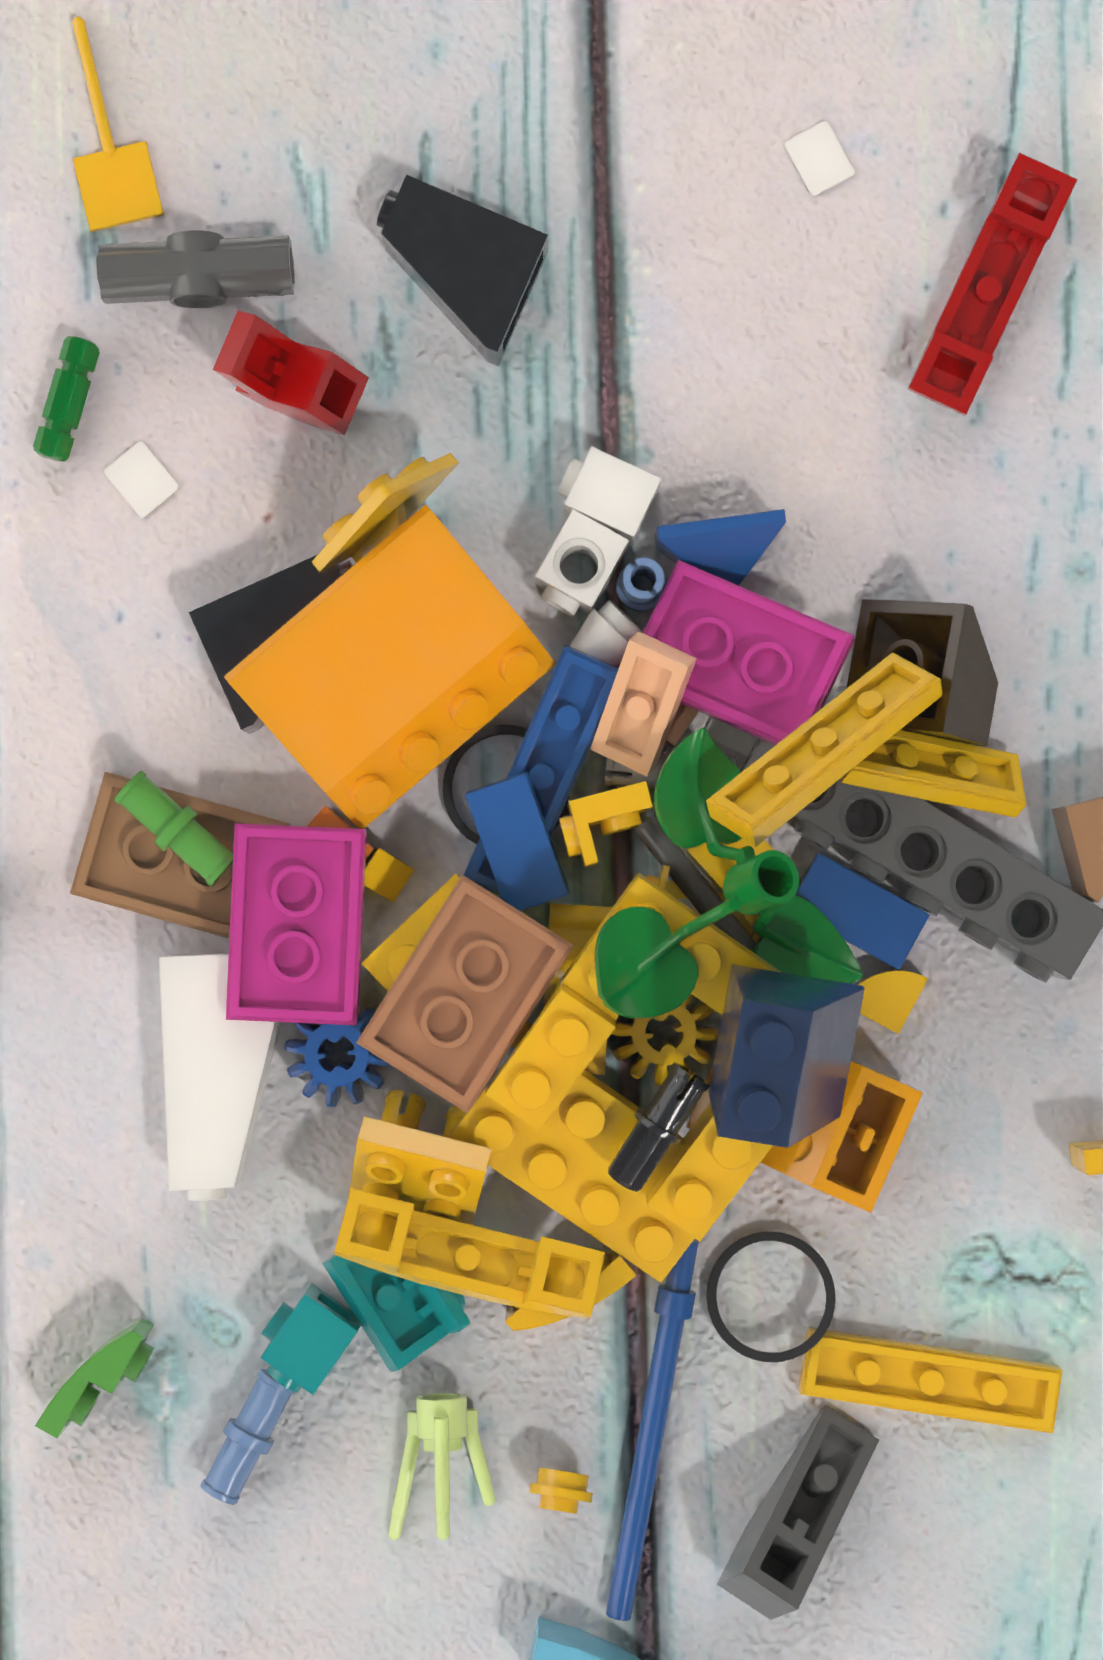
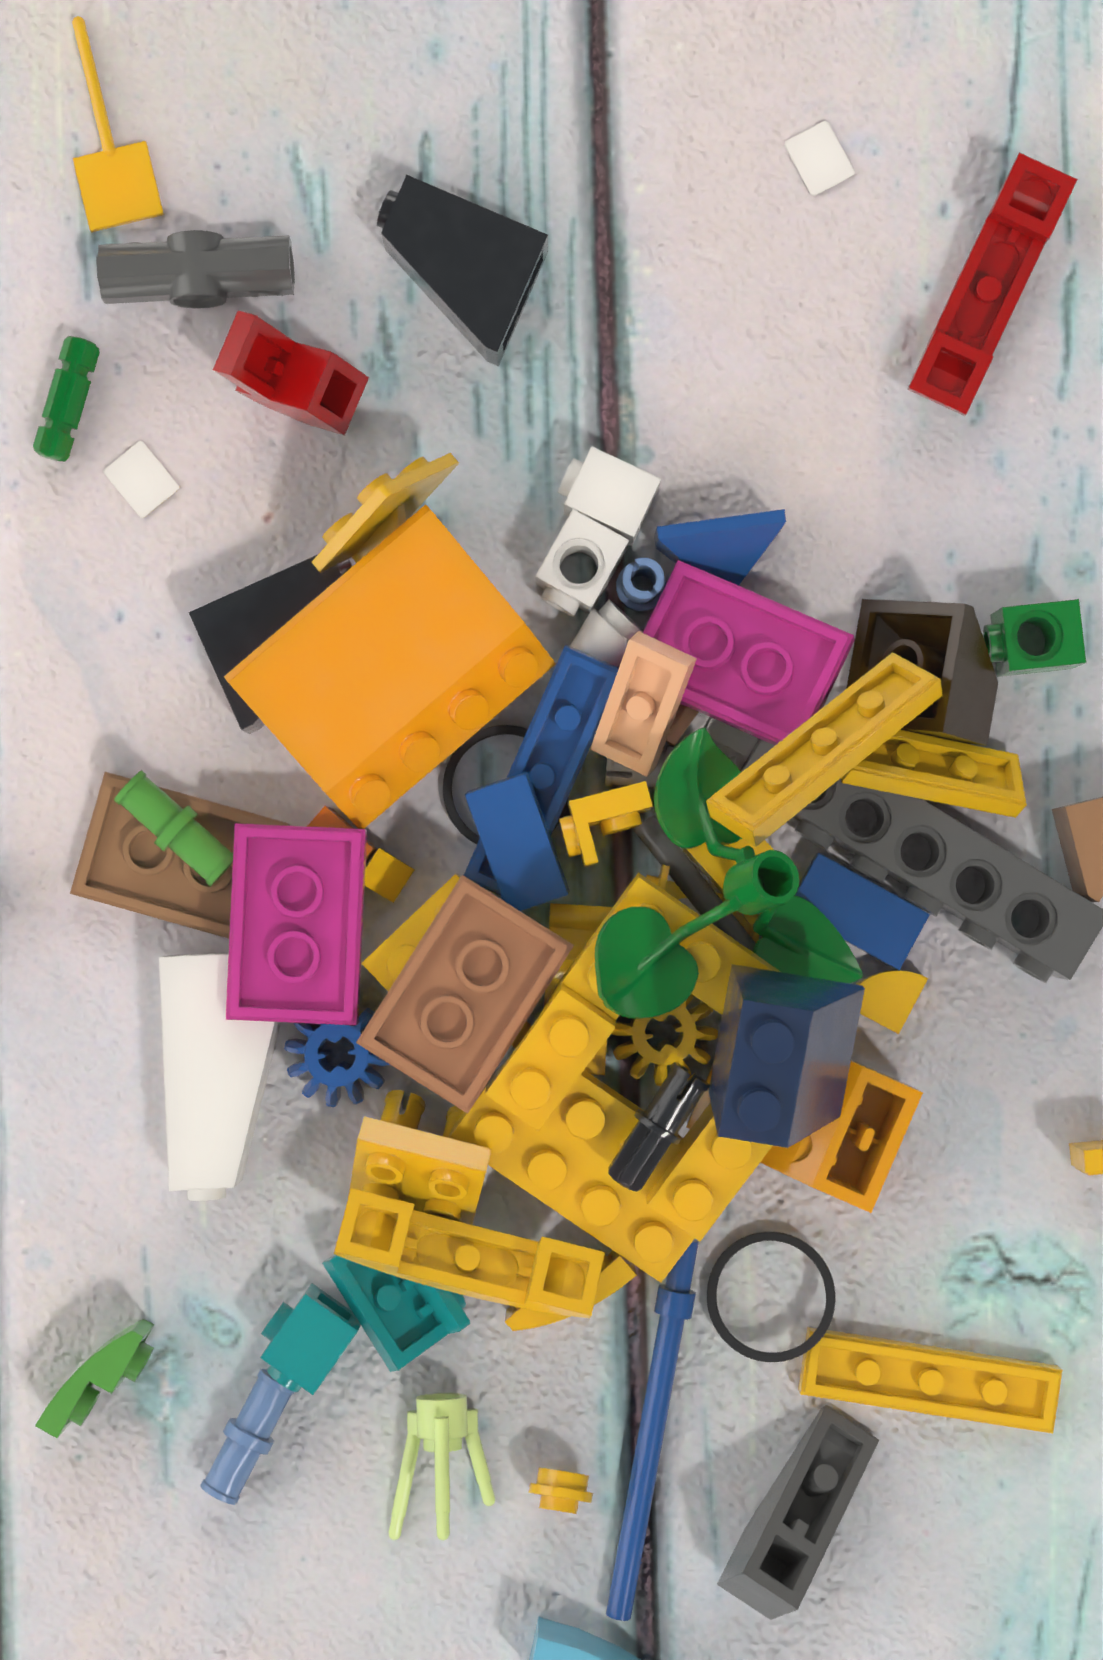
(1062, 633): none -> green brick

